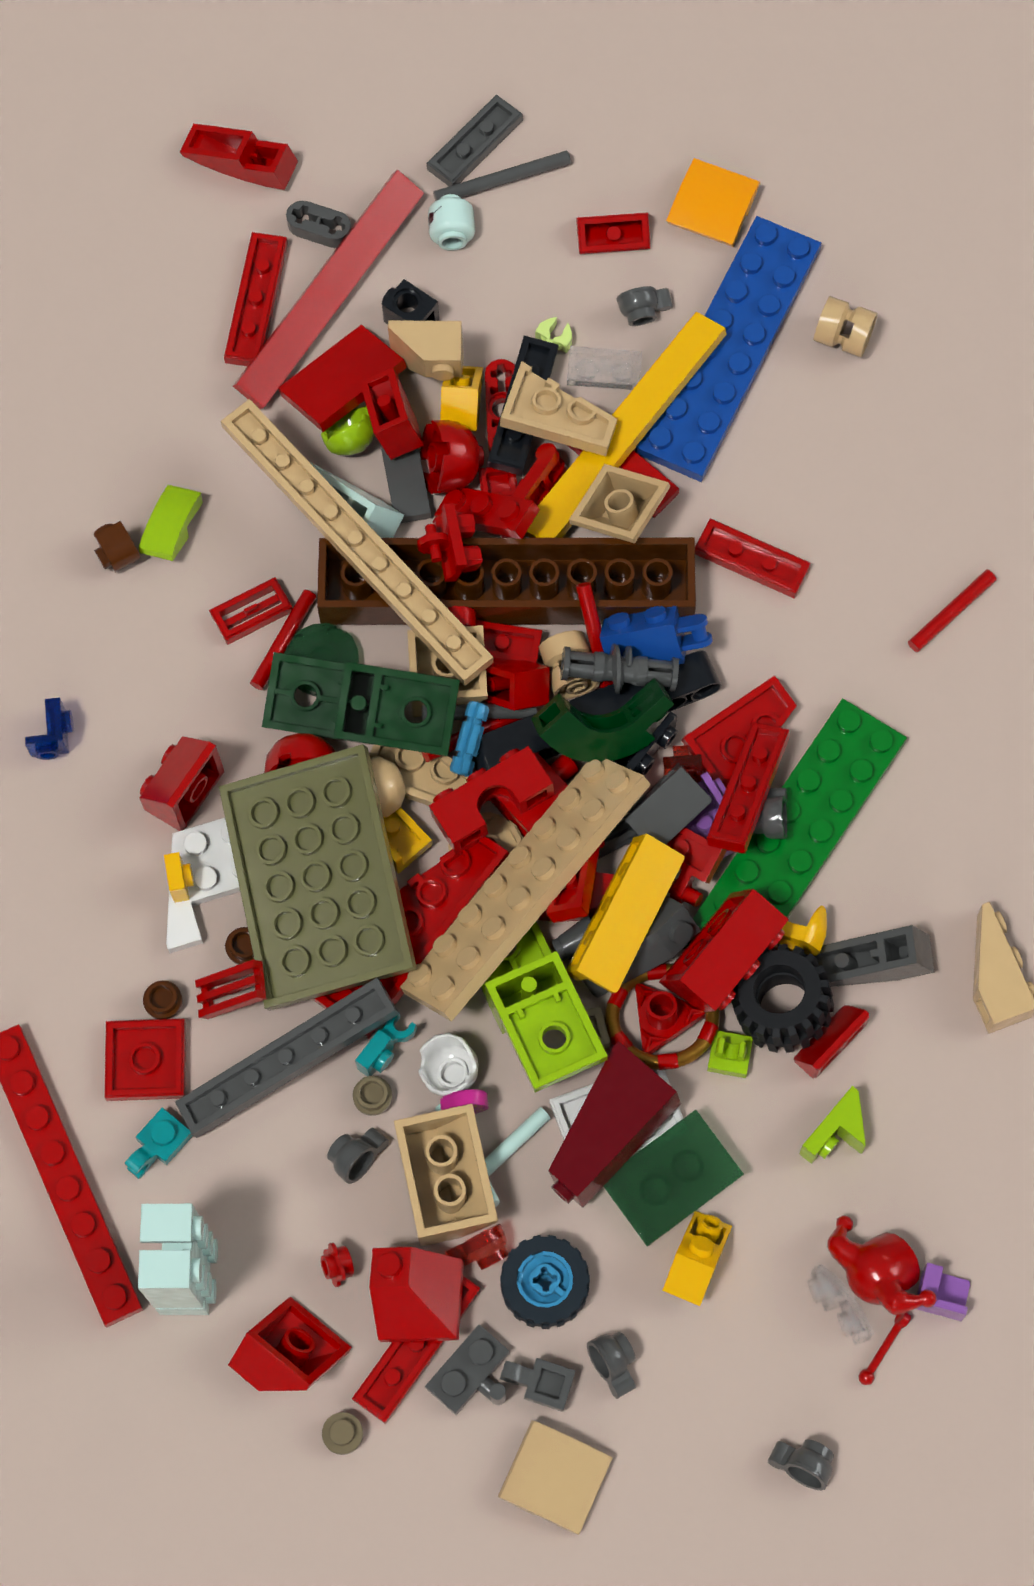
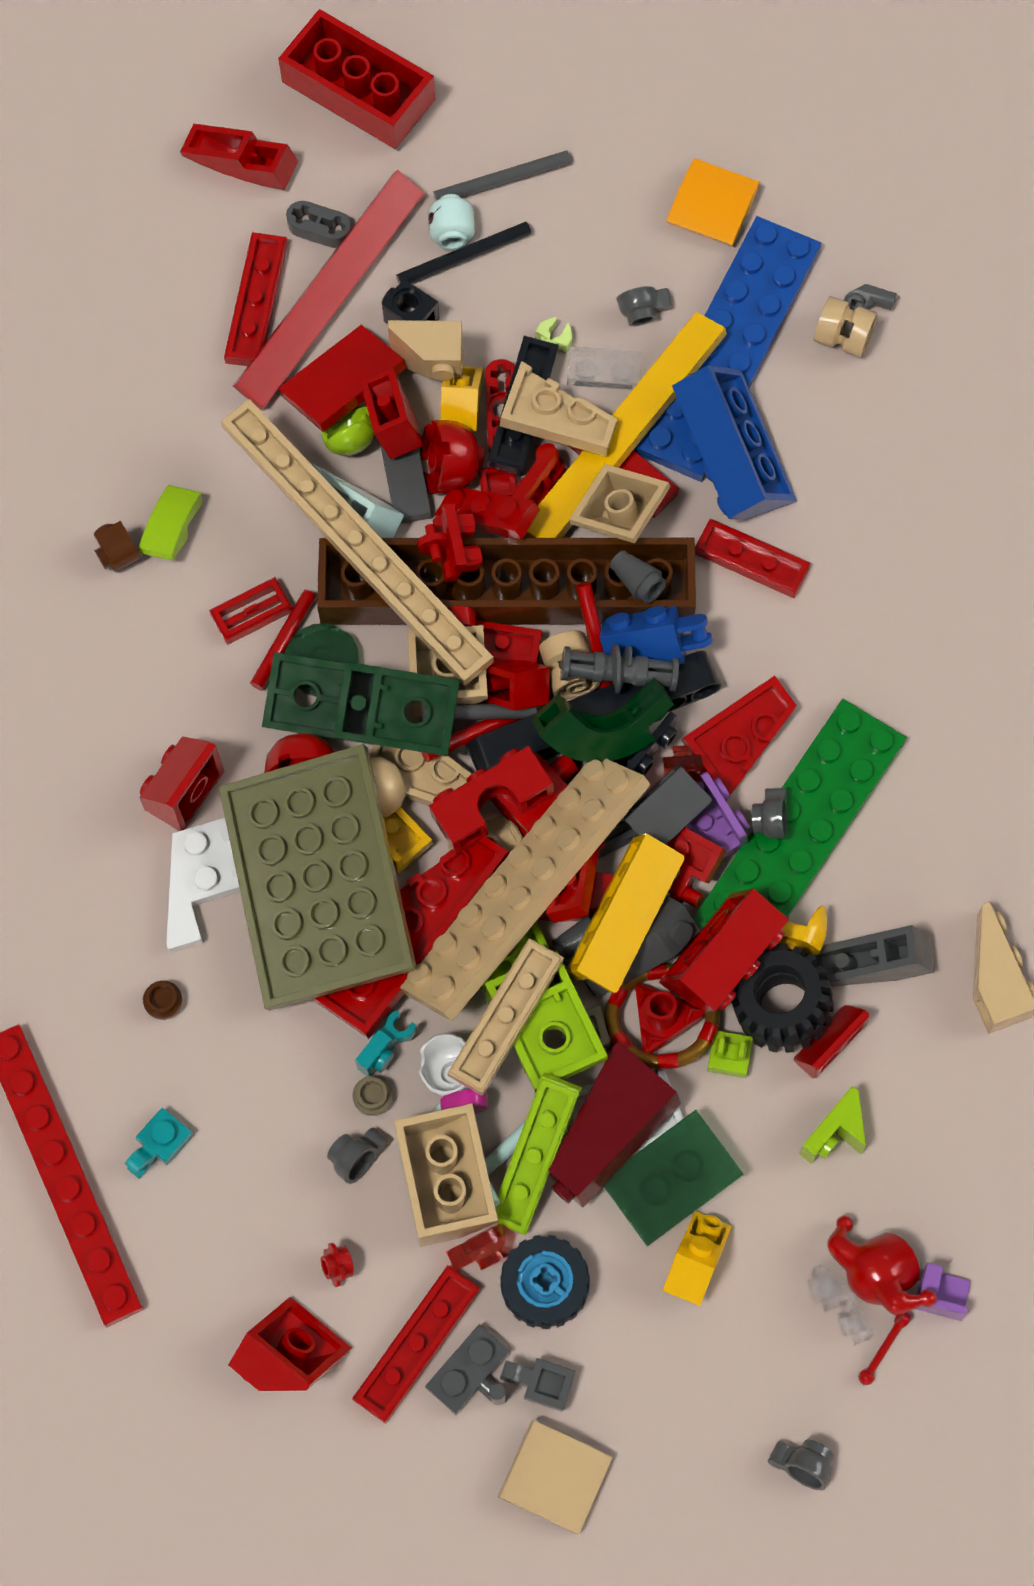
(59, 724): clear blue bracket -> none
(145, 1059): red tile -> none
(178, 876): yellow plate -> none
(178, 1275): light aqua piece -> none
(207, 995): red tile -> none
(239, 946): reddish brown plate -> none
(286, 1057): dark grey plate -> none
(342, 1433): dark tan plate -> none
(357, 78): none -> red brick
(415, 1294): red slope -> none
(465, 253): none -> black bar
(469, 738): dark azure axle -> none
(474, 141): dark grey tile -> none
(505, 1017): none -> tan tile
(535, 1152): none -> lime tile
(610, 1358): dark grey piece -> none
(613, 233): red slope -> none
(639, 577): none -> dark grey cone
(733, 442): none -> blue slope
(748, 788): red tile -> none
(869, 296): none -> dark grey arm
(952, 610): red bar -> none

